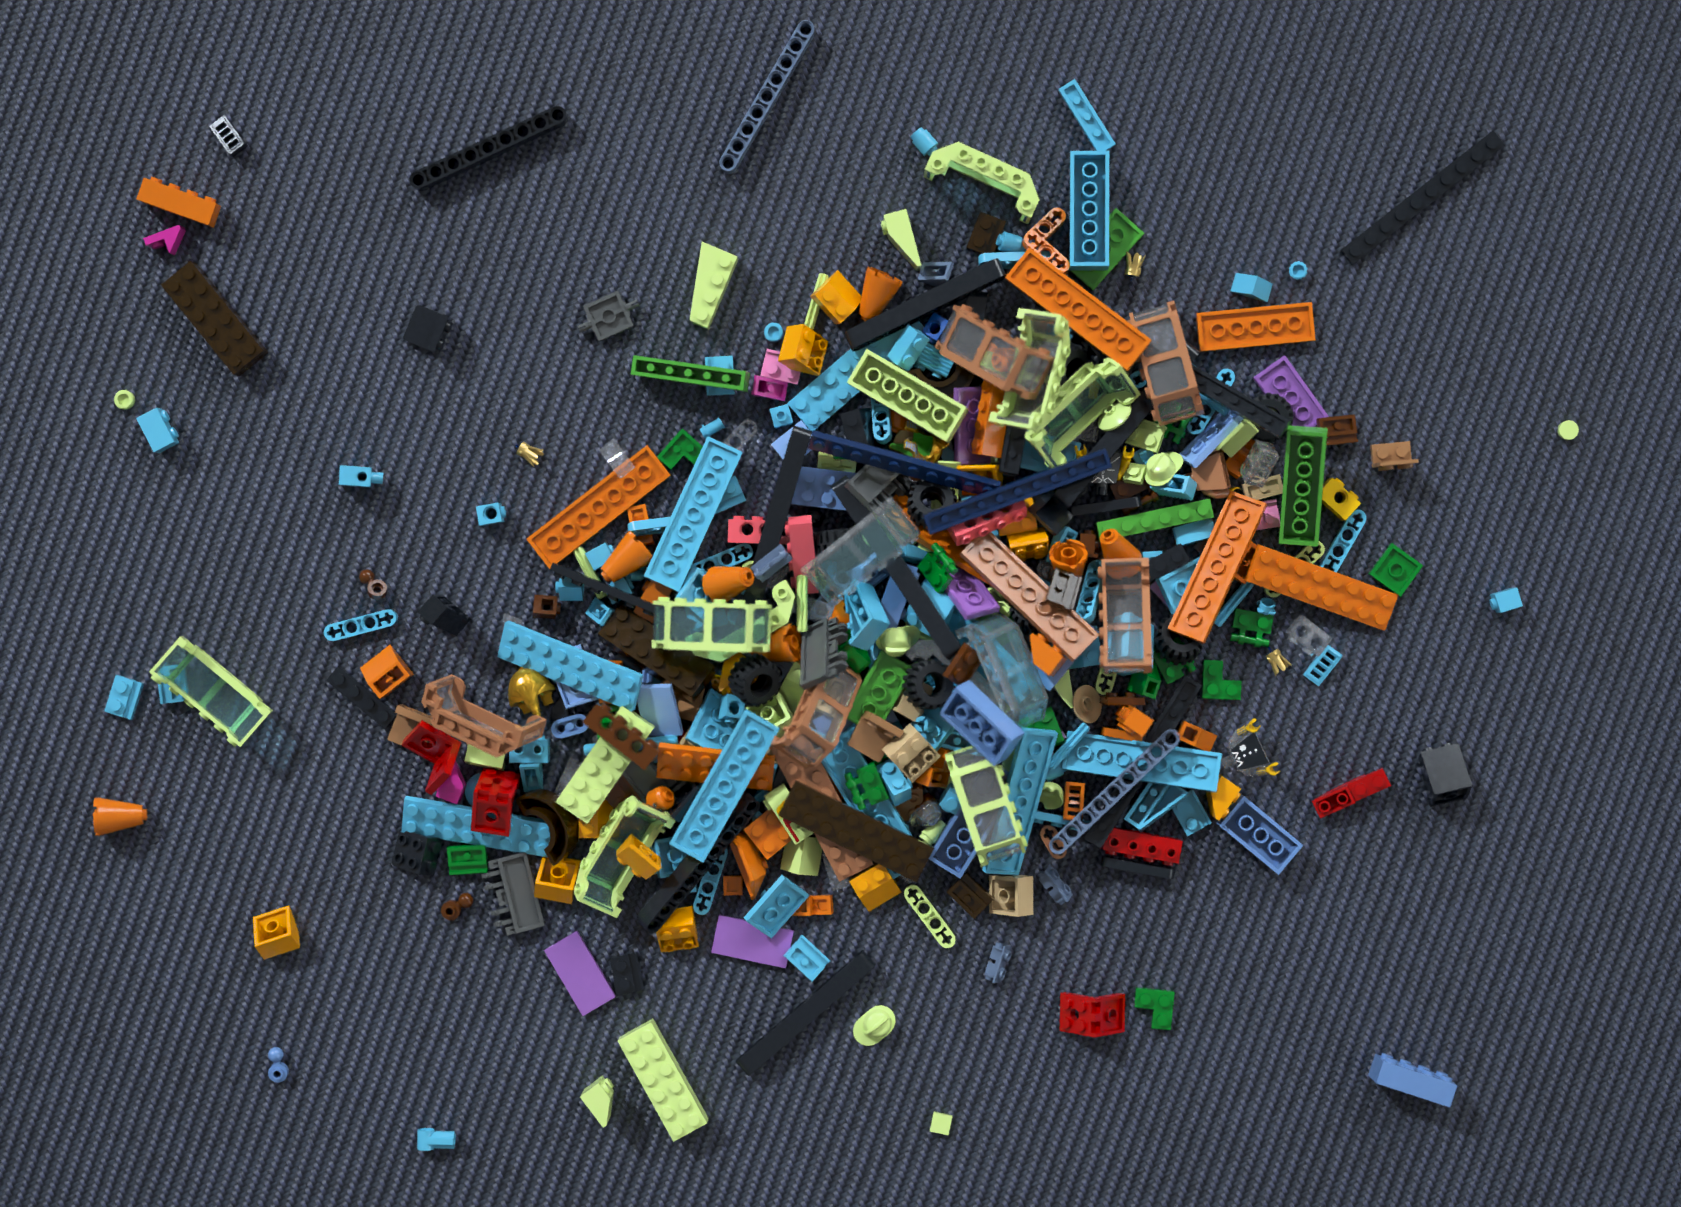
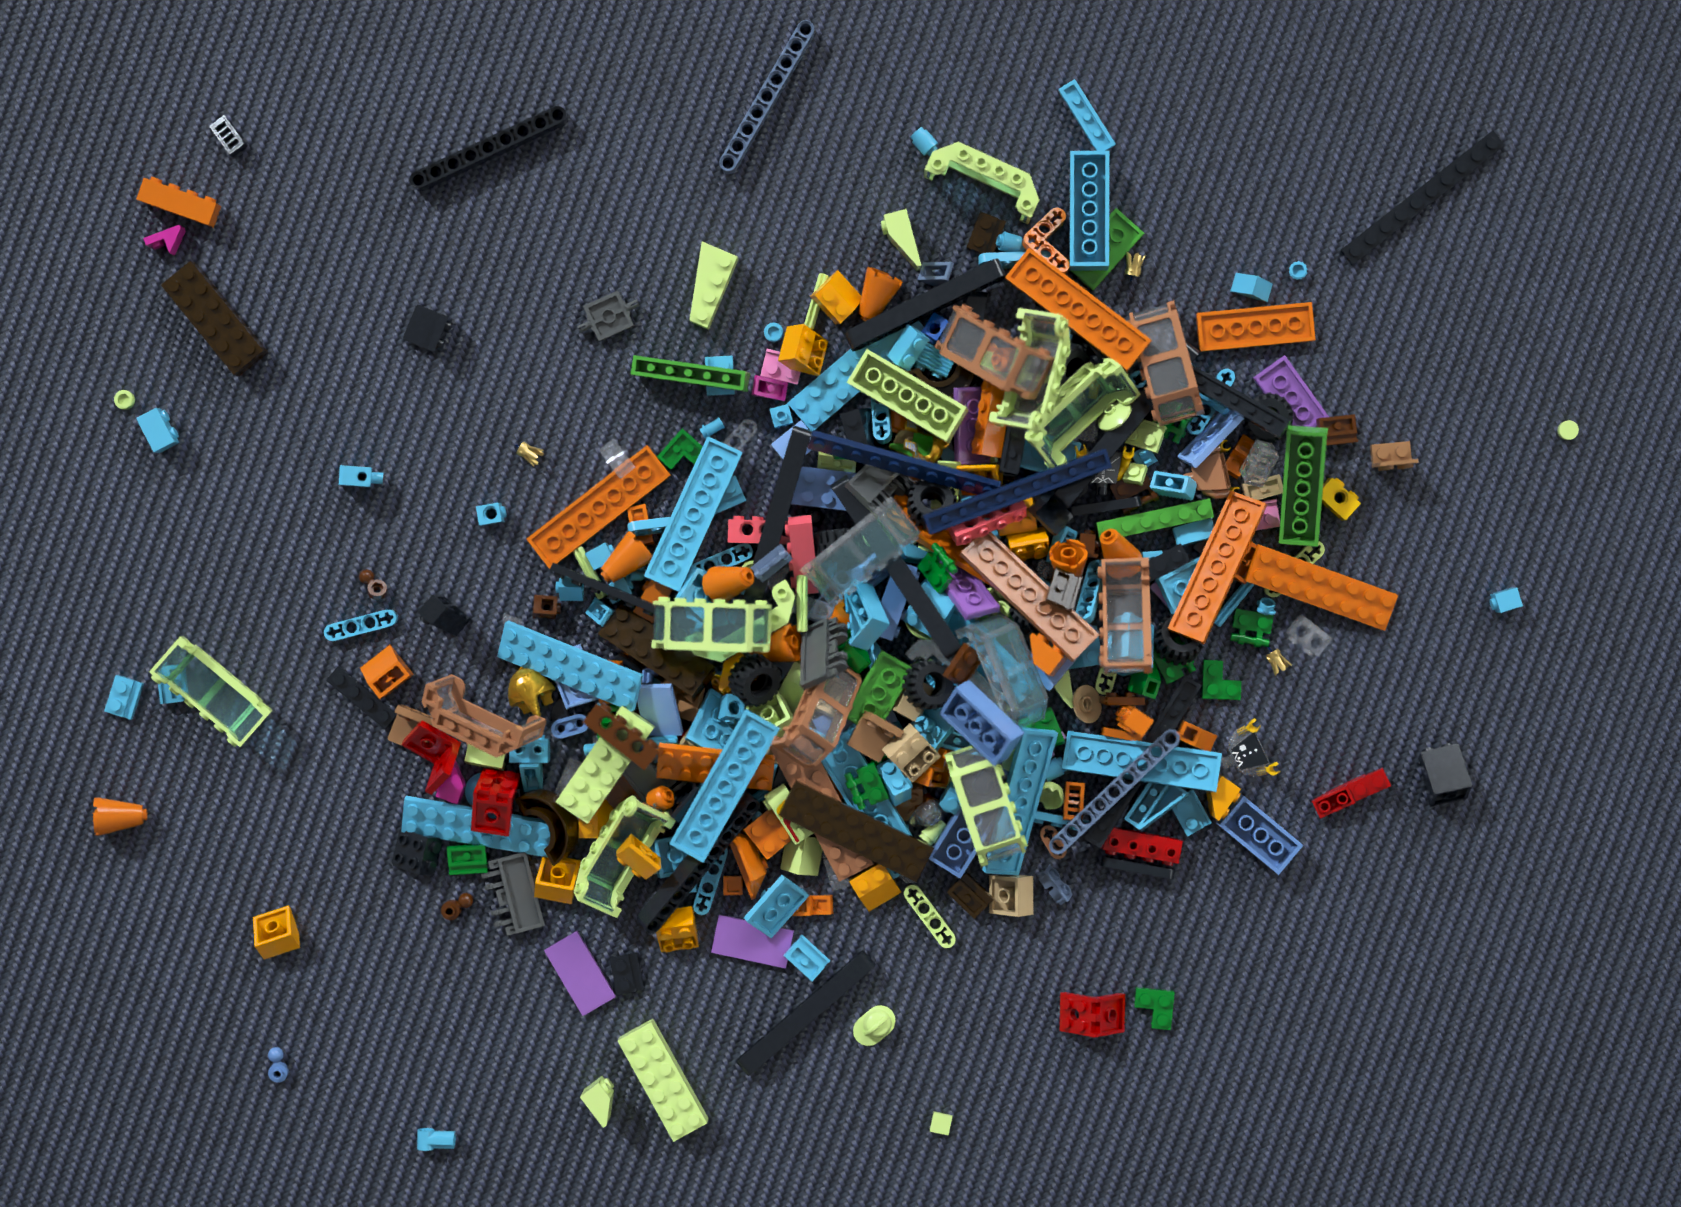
(898, 640): yellowish green piece -> none
(997, 970): sand blue hinge -> none
(1068, 745): medium azure axle -> none
(1162, 468): yellowish green piece -> none
(1238, 438): yellowish green panel -> none
(1337, 656): medium azure slope -> none
(1344, 544): medium azure beam -> none
(1395, 569): green plate -> none
(1412, 1080): medium blue brick -> none

